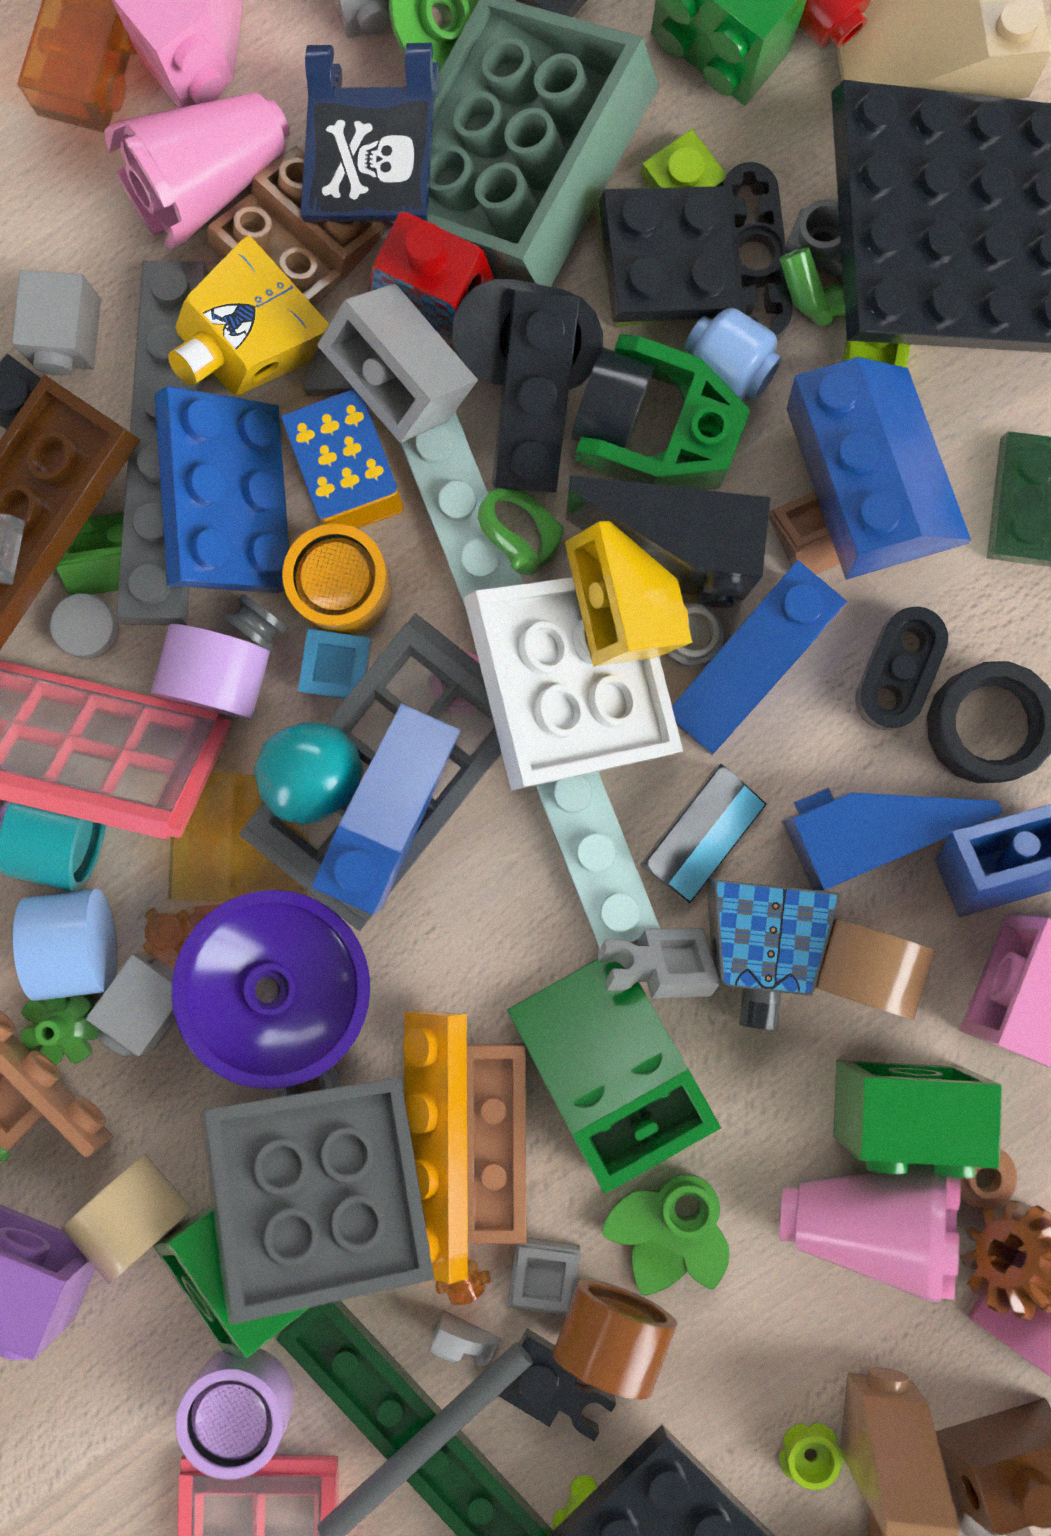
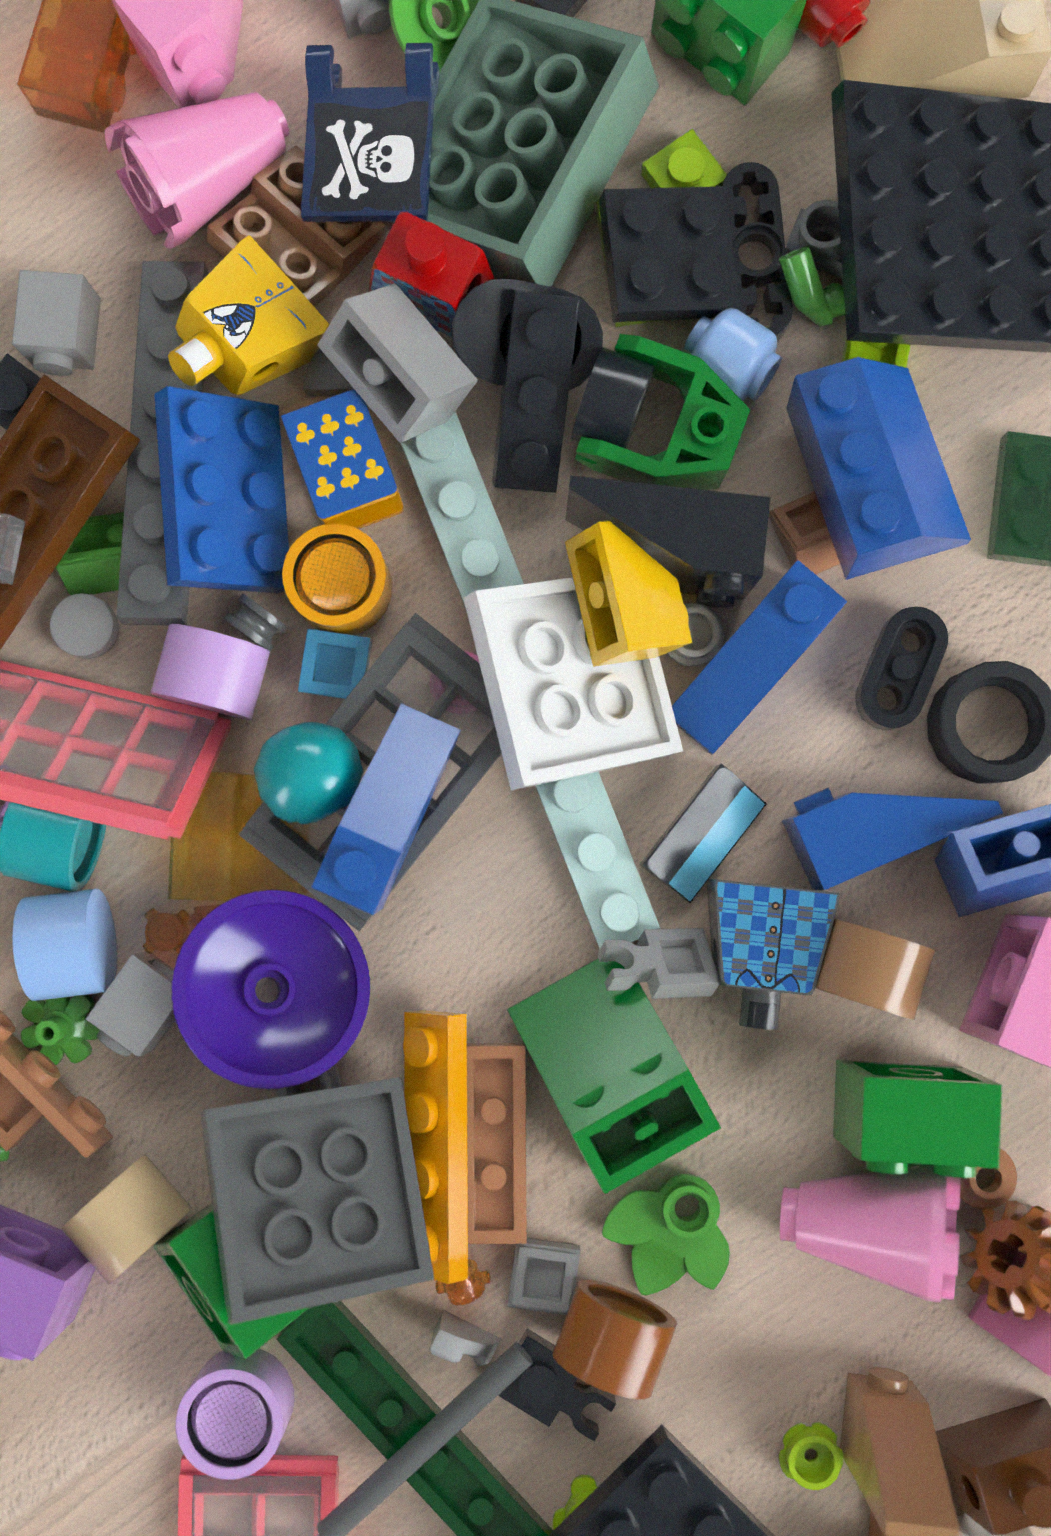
(516, 549): bright green piece -> none

